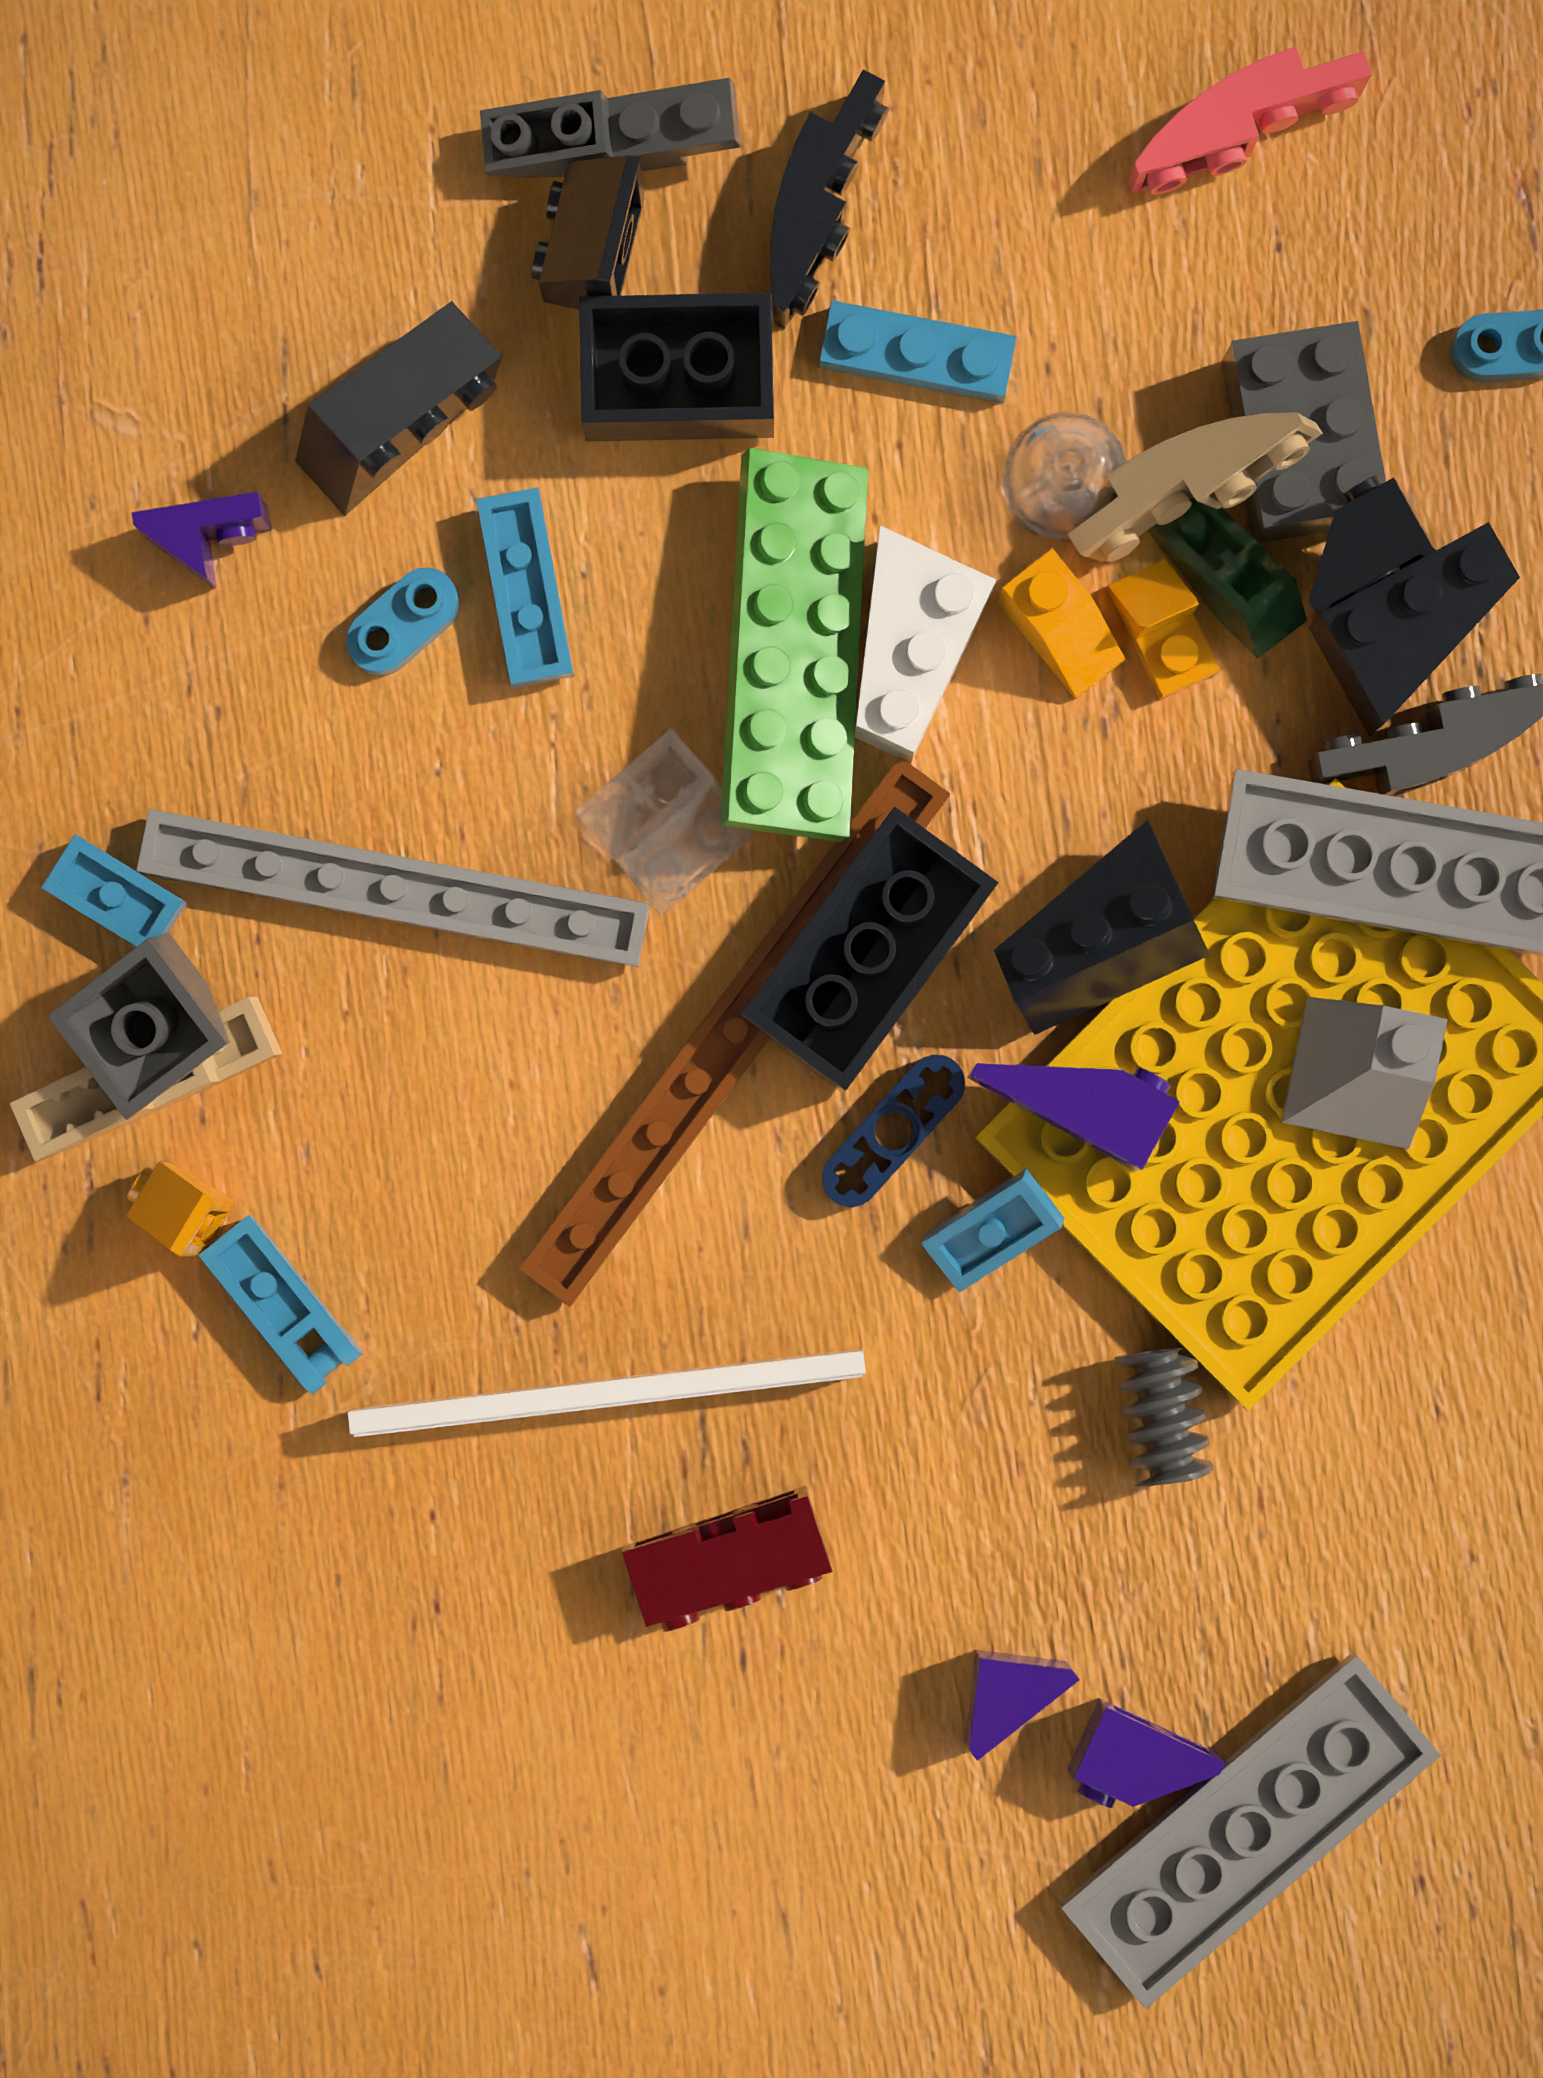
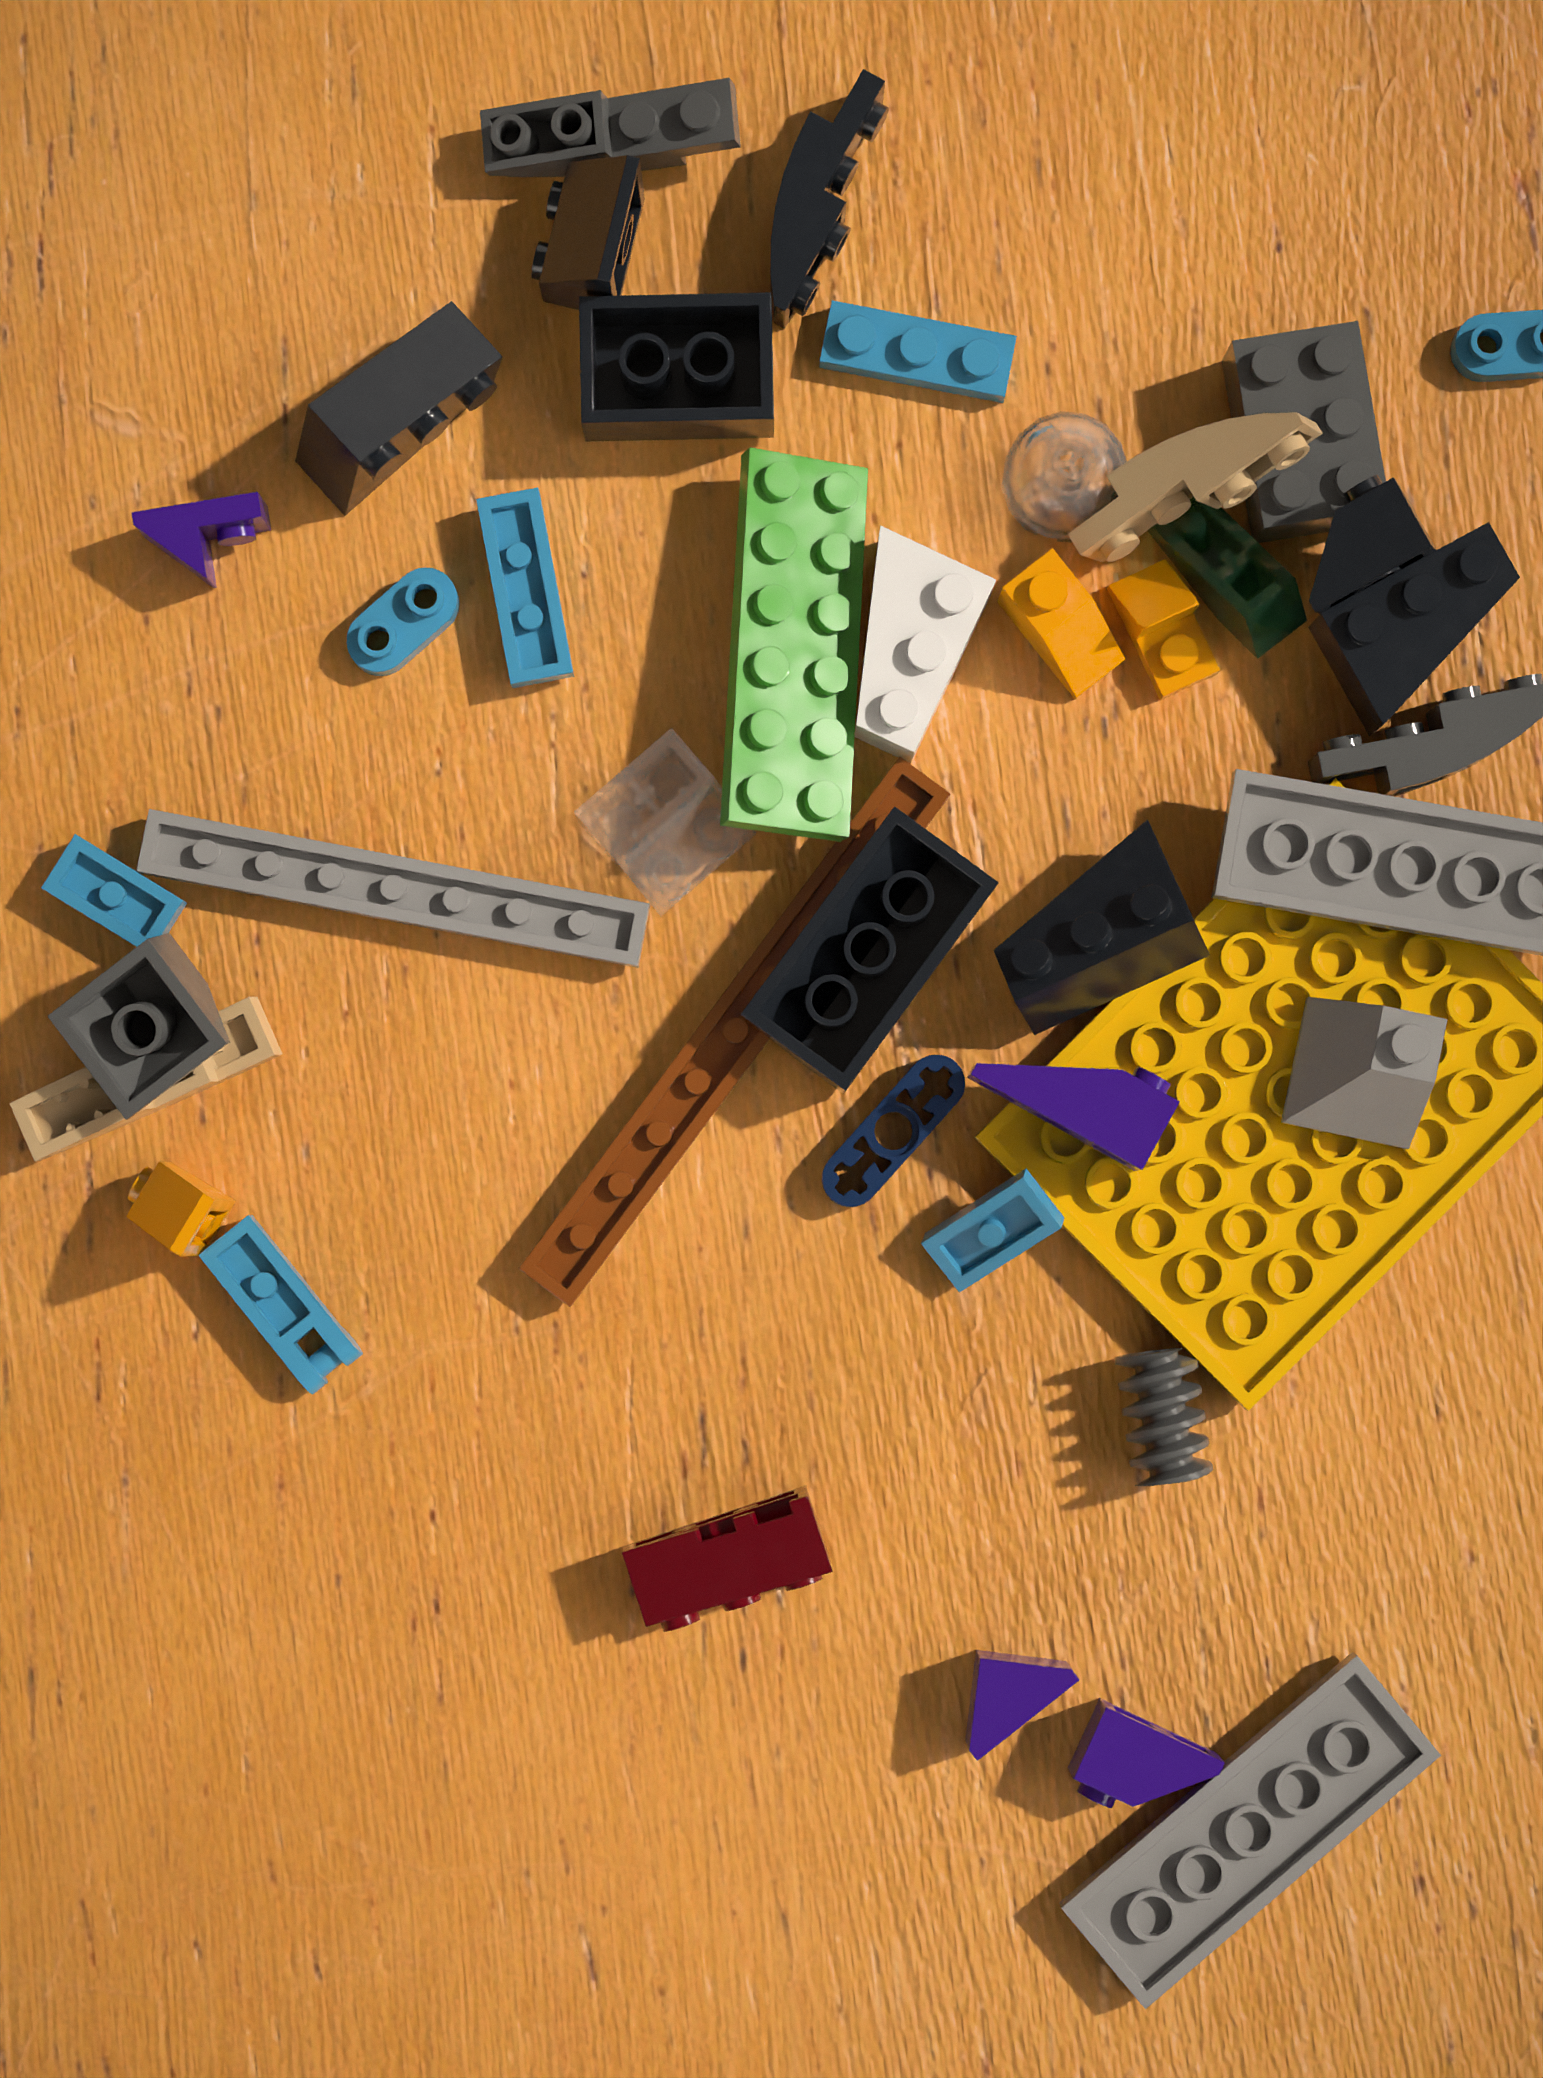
(606, 1392): white tile -> none
(1222, 122): coral slope -> none

